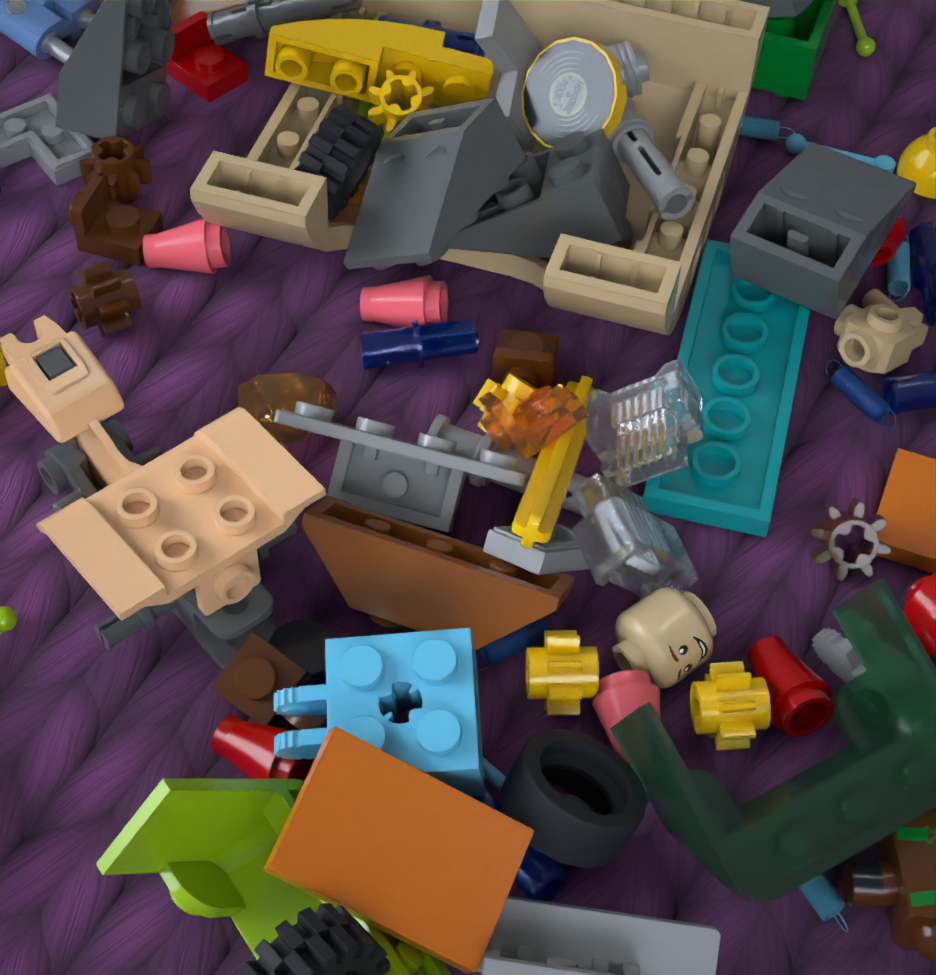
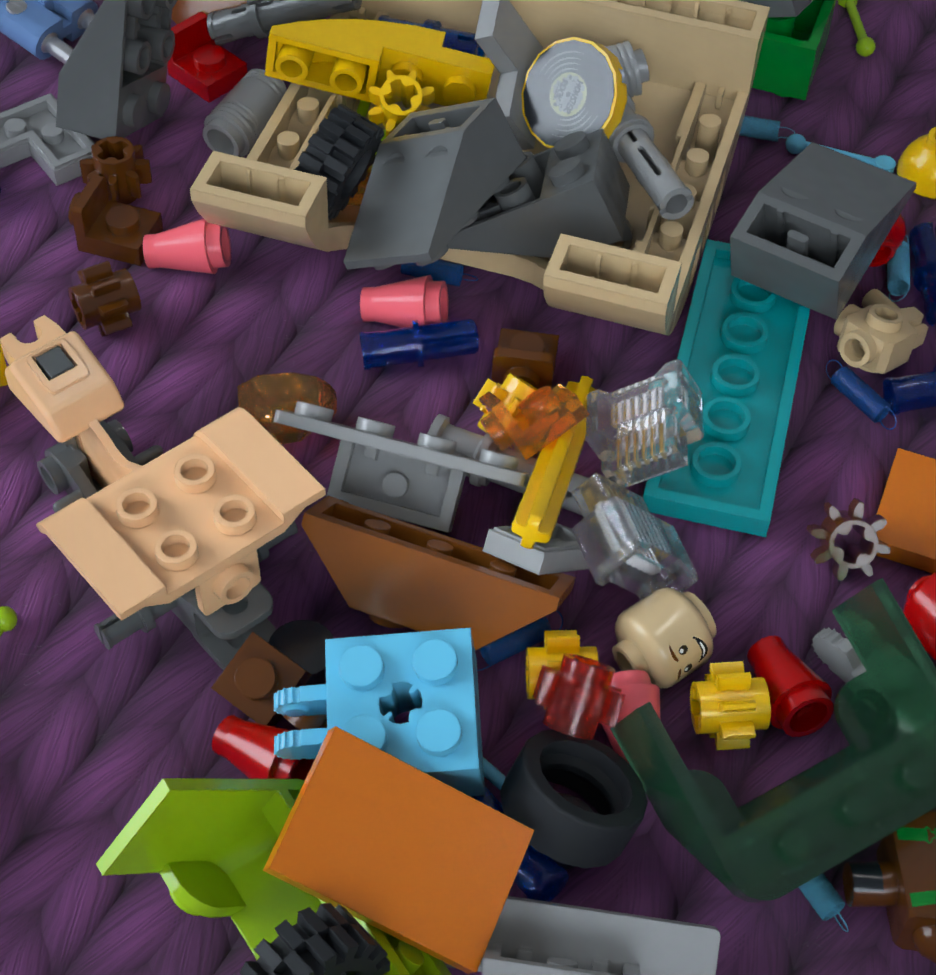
(243, 113): none -> light grey head
(439, 271): none -> blue piece
(578, 696): none -> clear red gear

